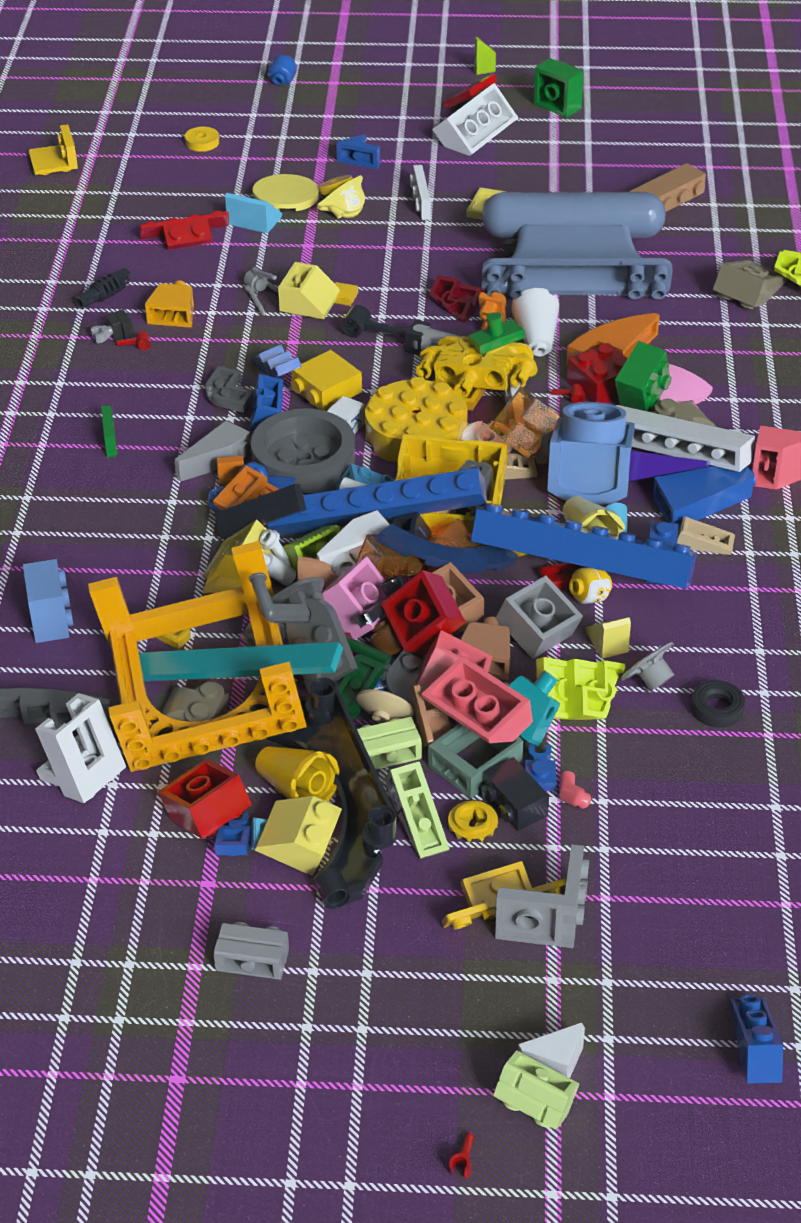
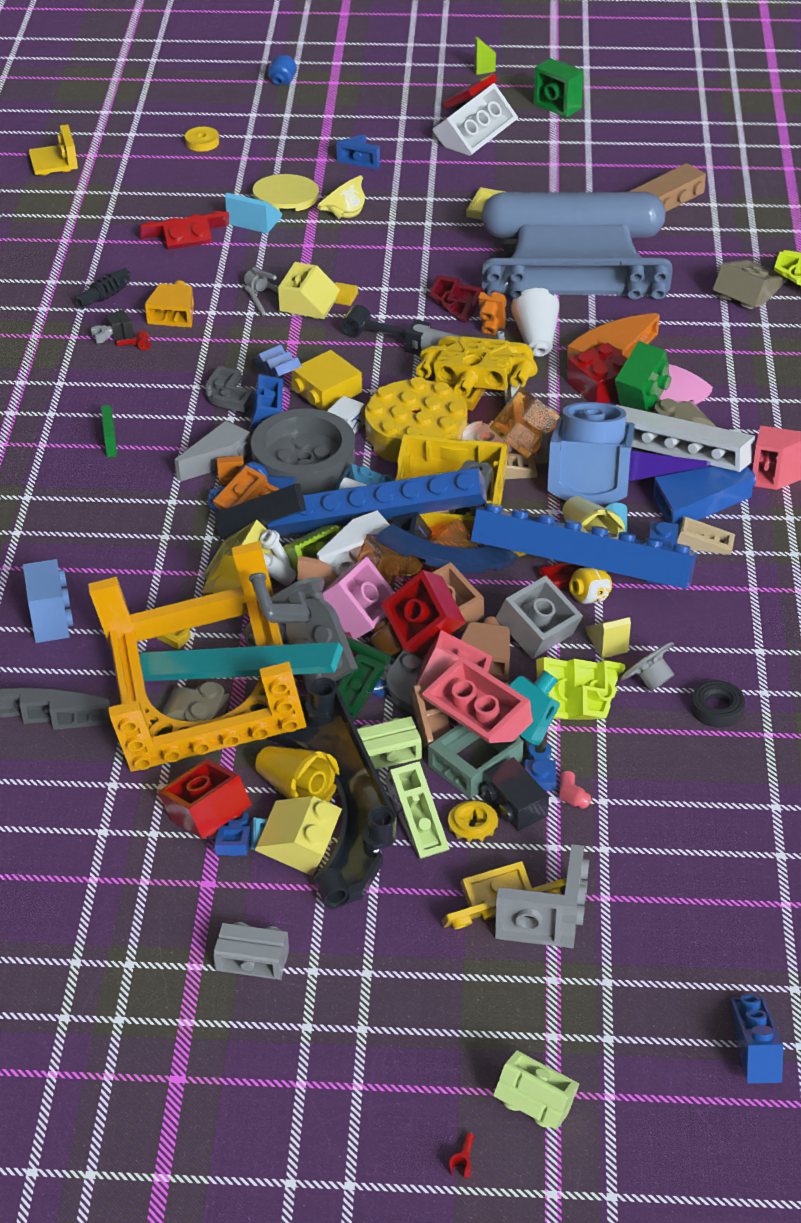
(82, 762): white brick -> none
(331, 185): yellow piece -> none
(384, 705): tan dish -> none
(389, 587): black brick -> none
(420, 192): white plate -> none
(496, 335): green tile -> none
(558, 1049): white slope -> none
(576, 393): red hand -> none

